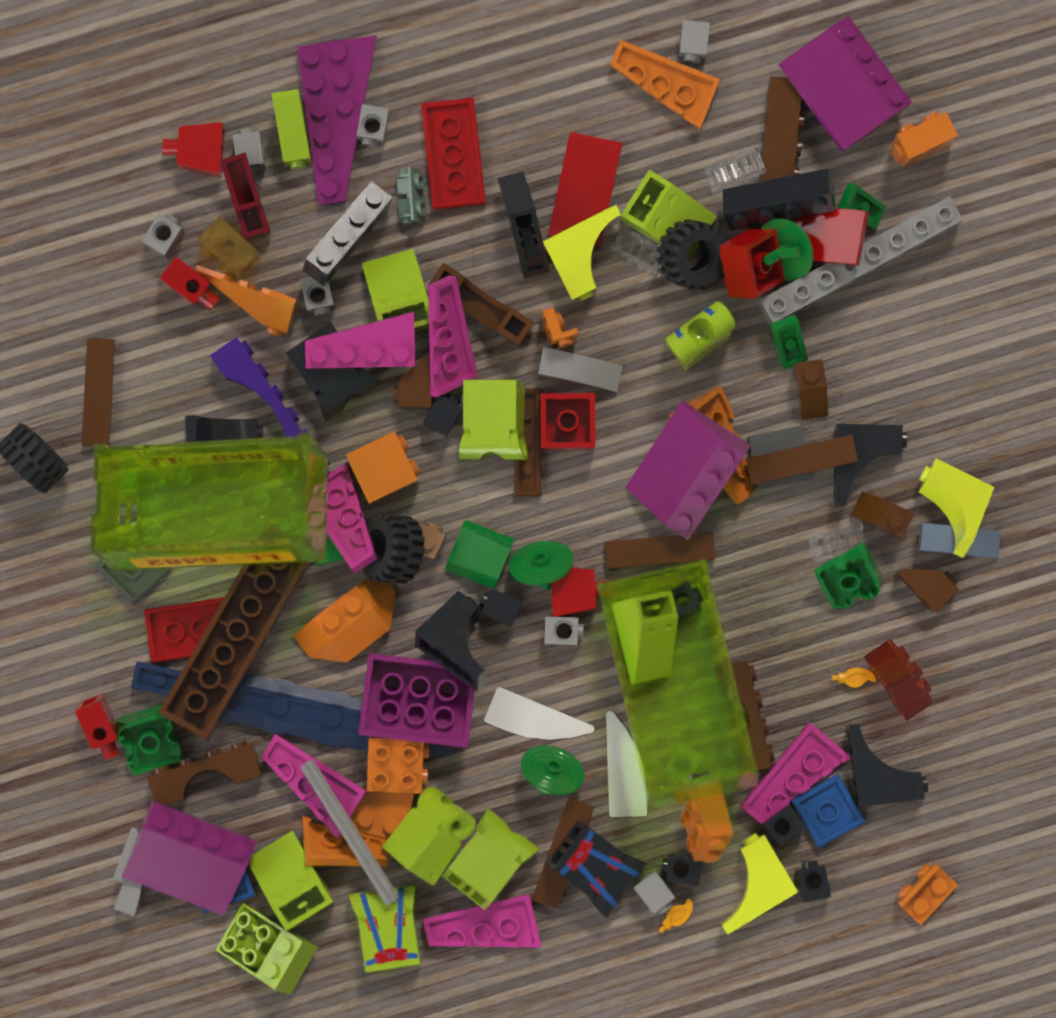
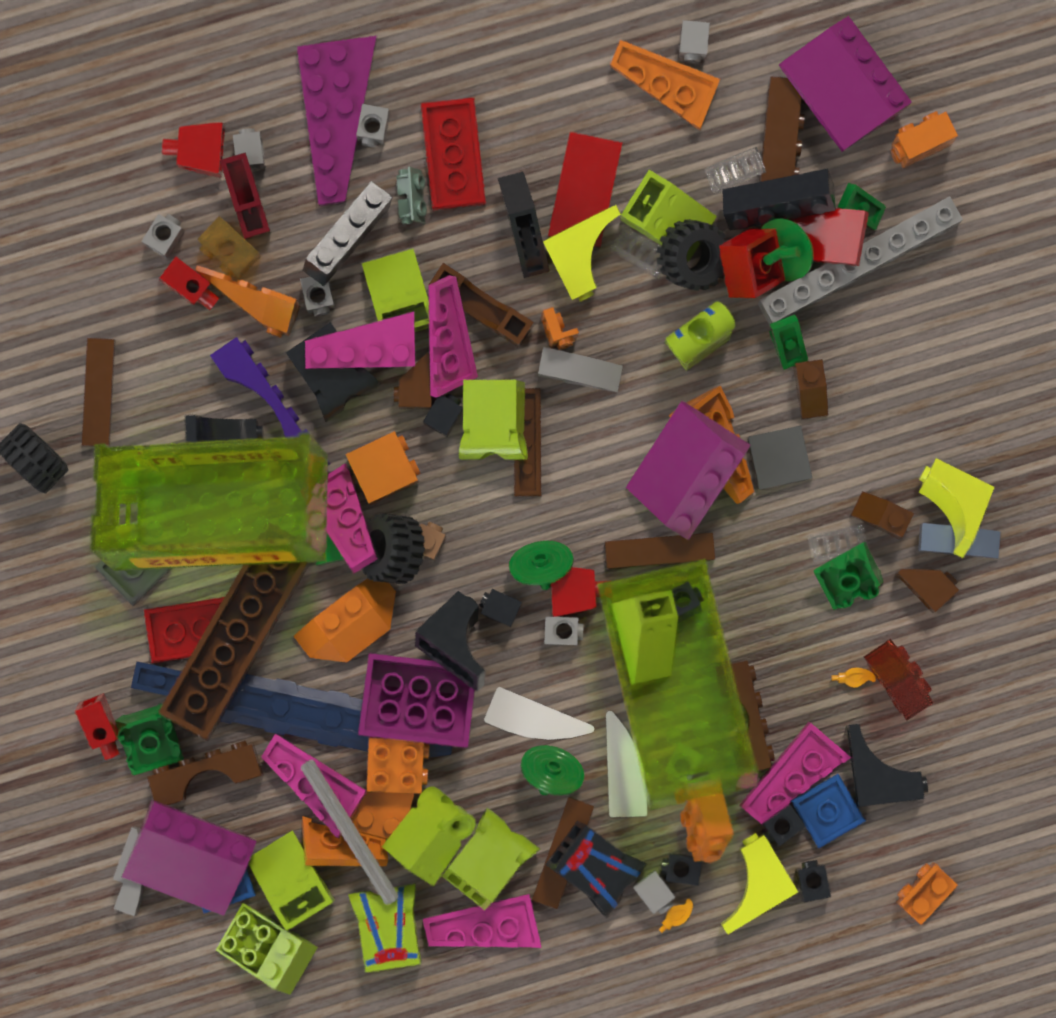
(292, 128): lime slope -> none
(479, 554): green slope -> none
(568, 421): red brick -> none
(802, 460): reddish brown tile -> none
(871, 443): black arch -> none

